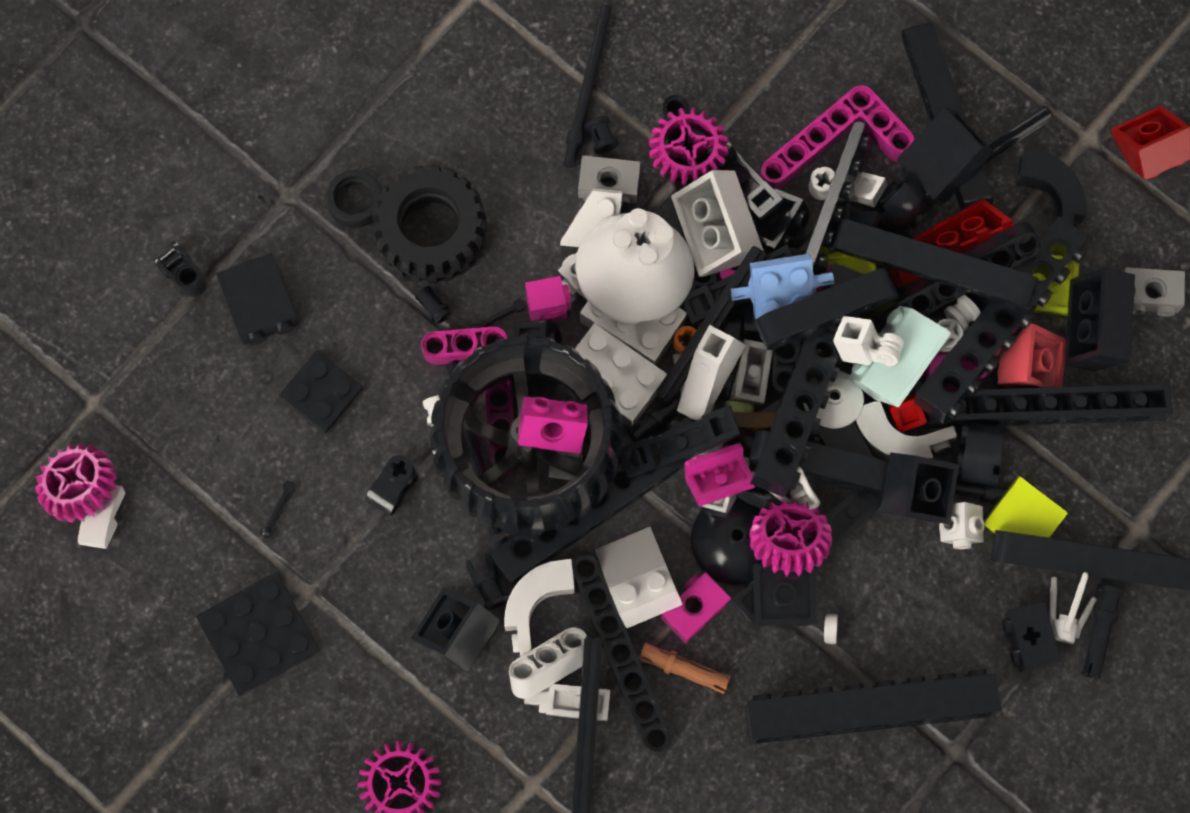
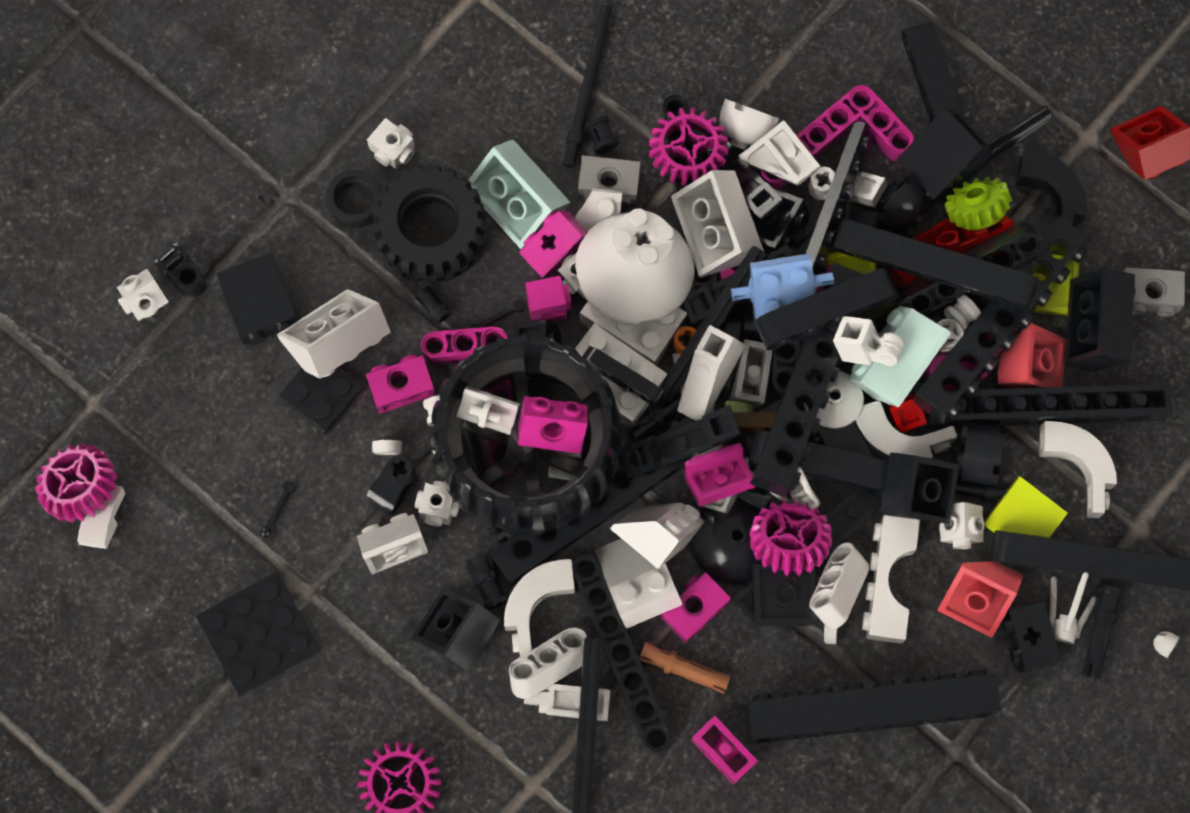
(141, 295): none -> white brick
(335, 333): none -> white slope
(387, 447): none -> white tile
(389, 397): none -> dark pink brick
(391, 144): none -> white brick
(391, 543): none -> white slope
(438, 514): none -> white brick
(488, 410): none -> white hips
(516, 191): none -> light aqua slope
(538, 248): none -> dark pink brick
(624, 376): none -> black beam
(659, 530): none -> white slope
(724, 750): none -> dark pink brick
(744, 124): none -> white cylinder
(782, 155): none -> white wing
(839, 585): none -> white beam
(887, 617): none -> white arch
(978, 204): none -> lime gear
(981, 595): none -> coral slope
(1088, 454): none -> white arch
(1165, 643): none -> white hinge

